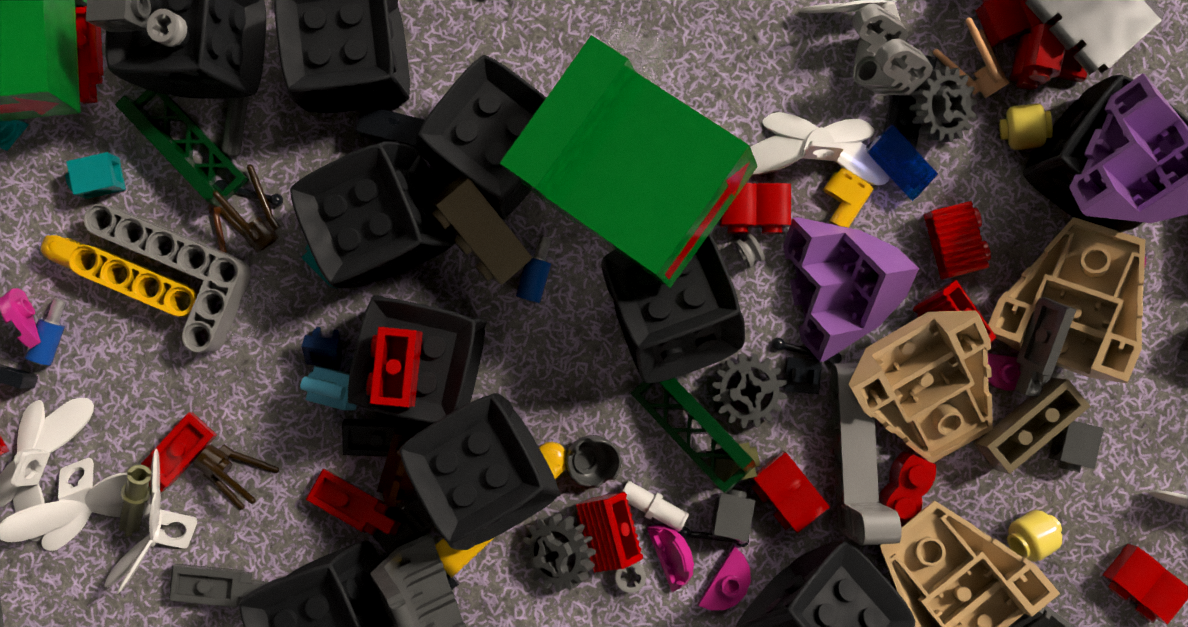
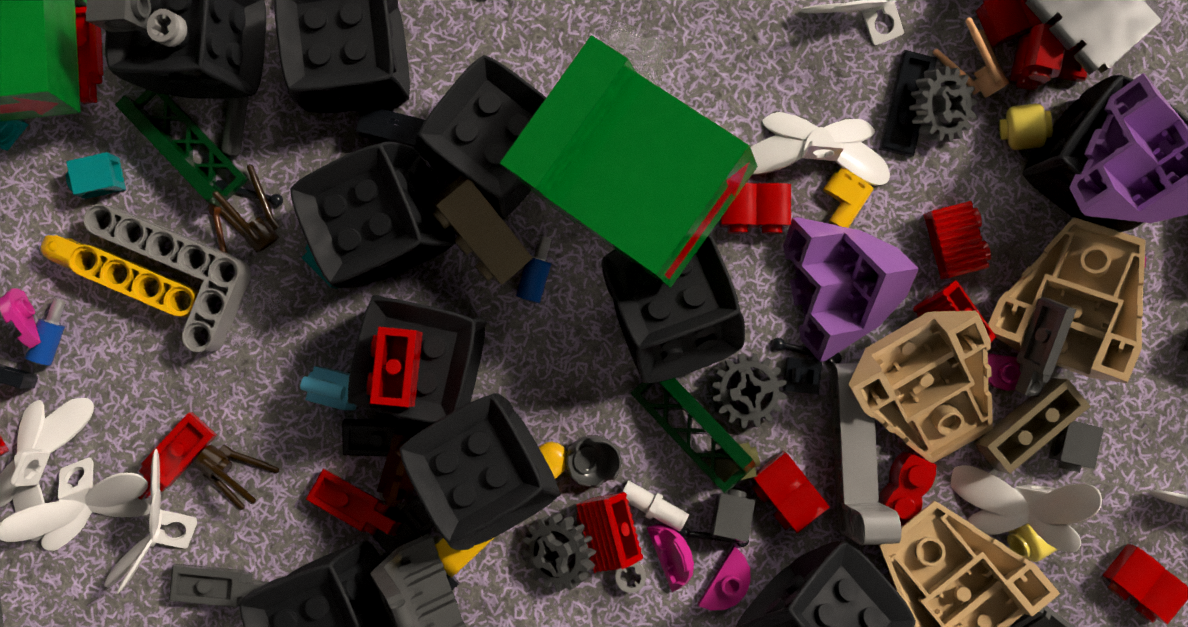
(134, 495): olive axle -> none
(322, 351): dark blue tile -> none
(750, 250): light grey bush -> none
(884, 59): light grey piece -> none
(901, 162): clear blue slope -> none
(1044, 508): none -> white piece

